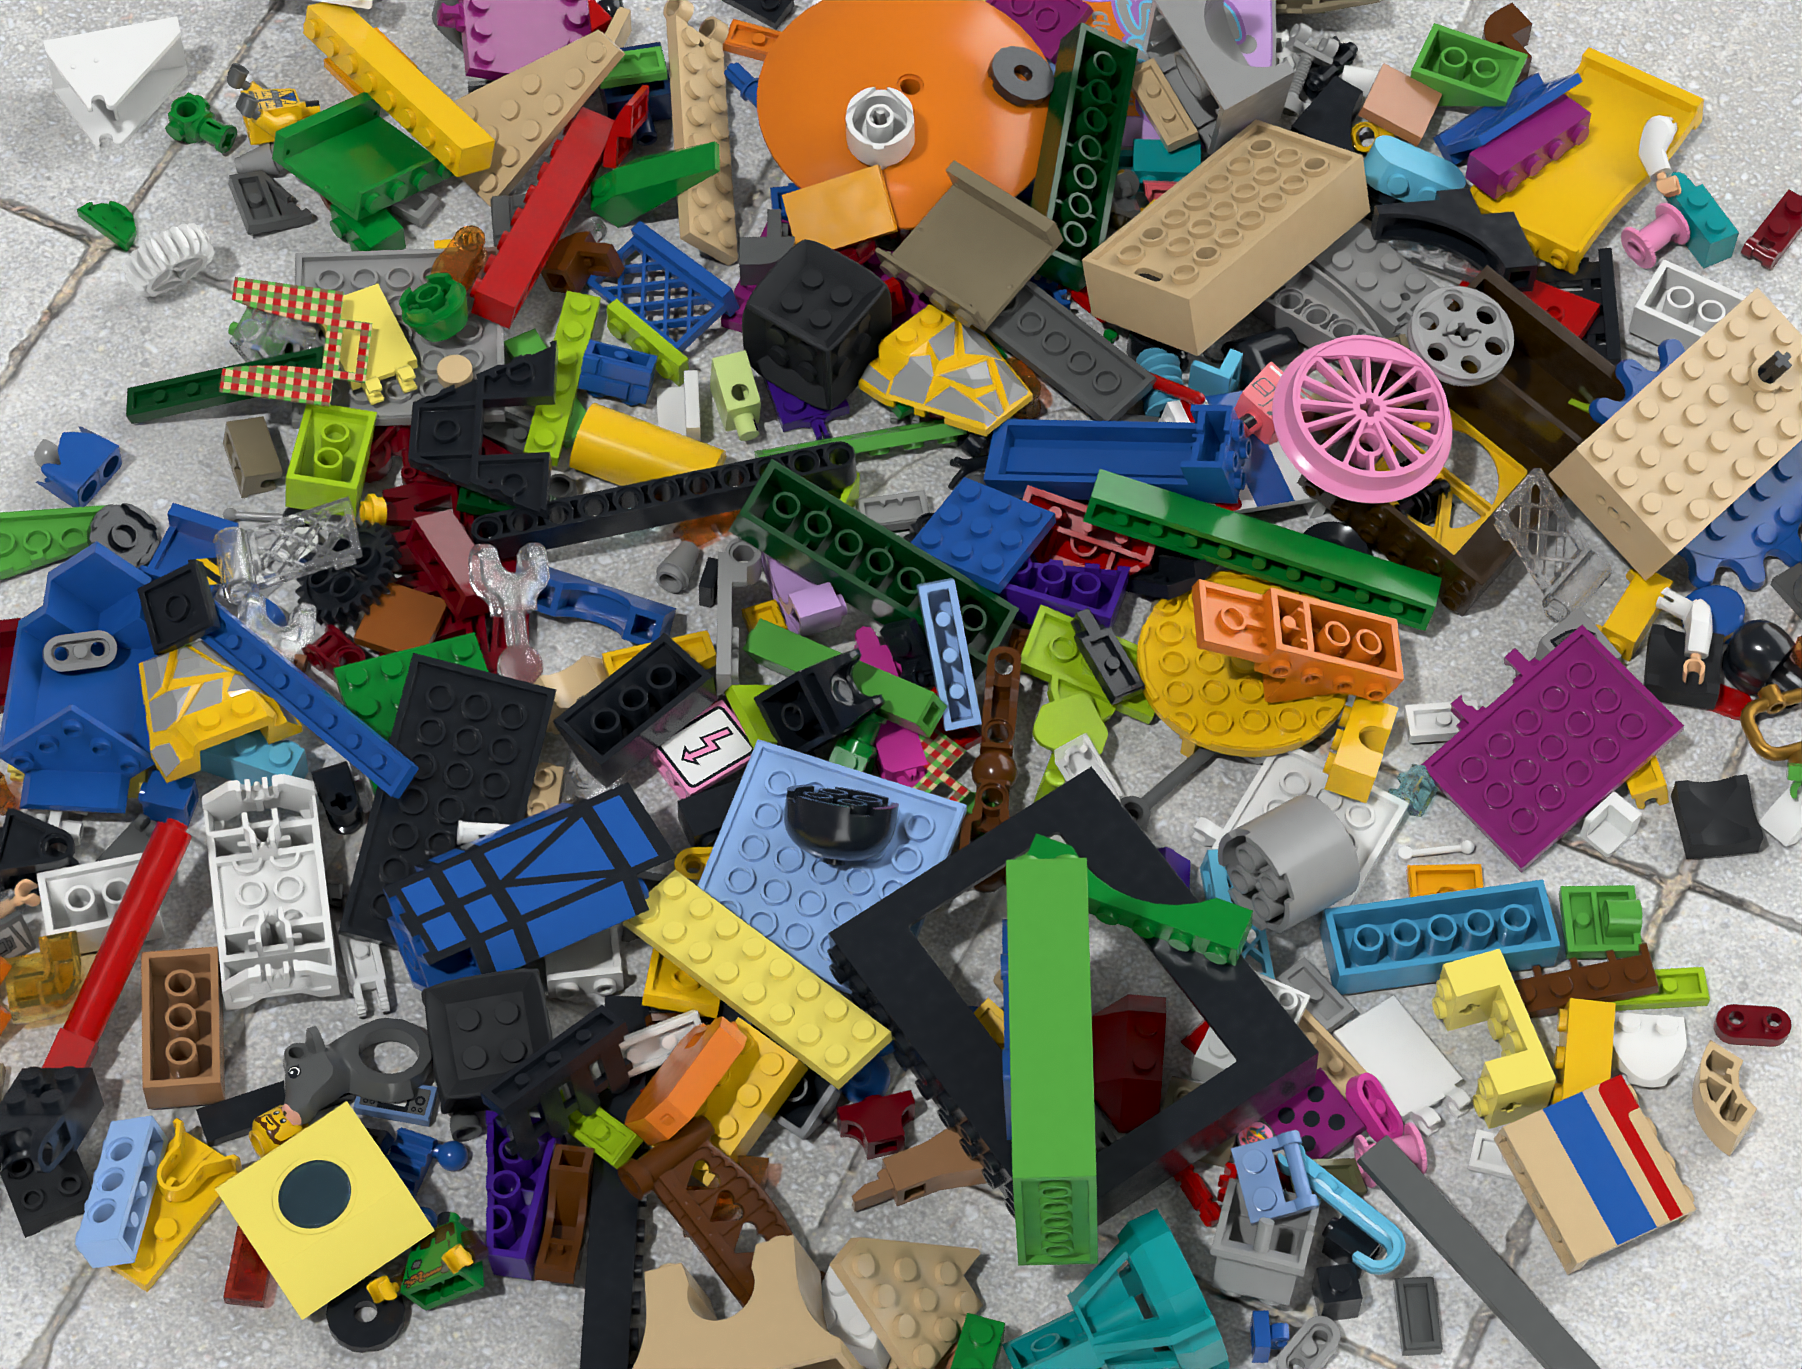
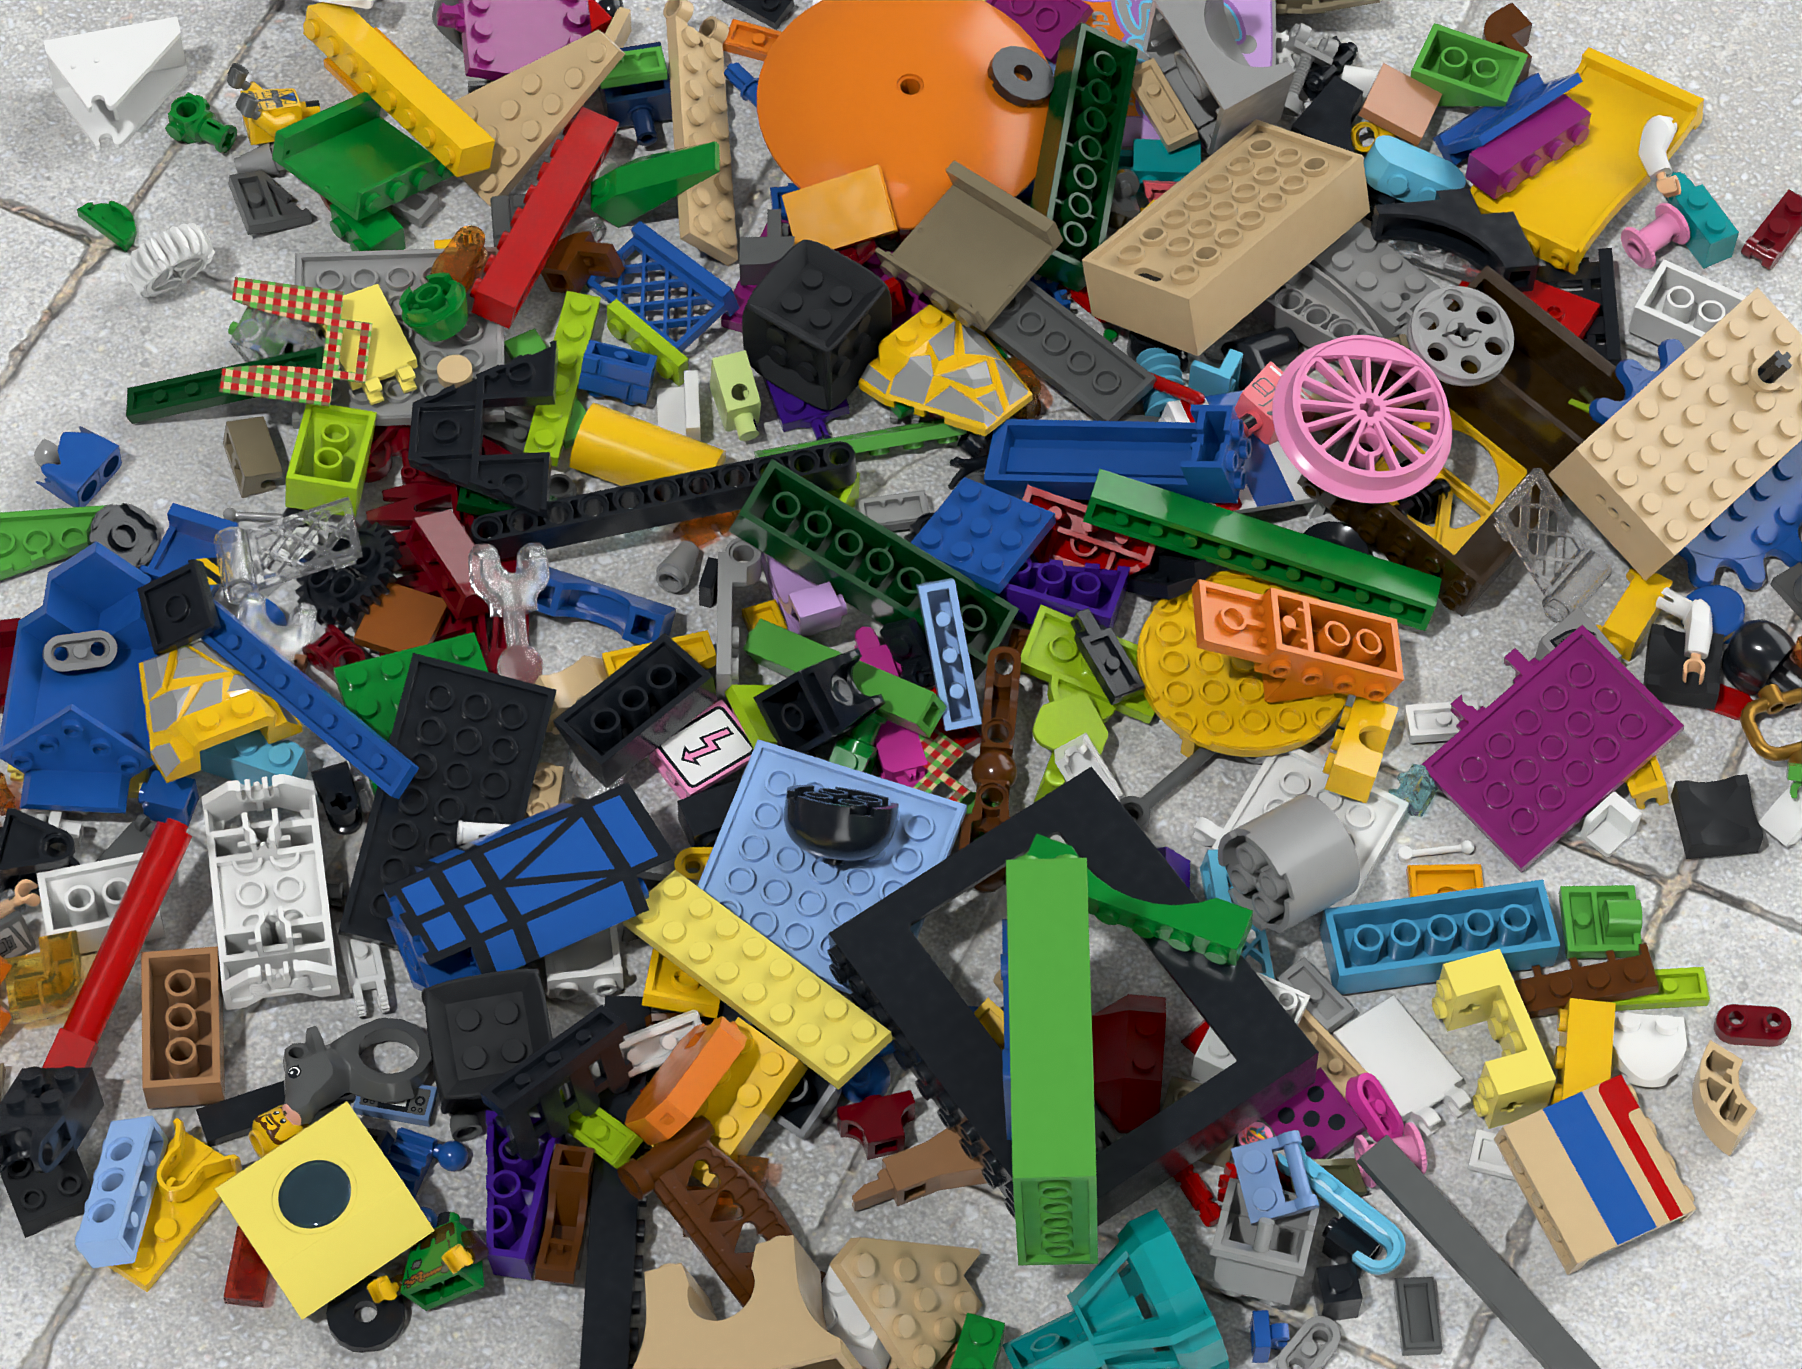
(373, 509): yellow plate -> none
(625, 125): red slope -> none
(880, 126): white brick -> none

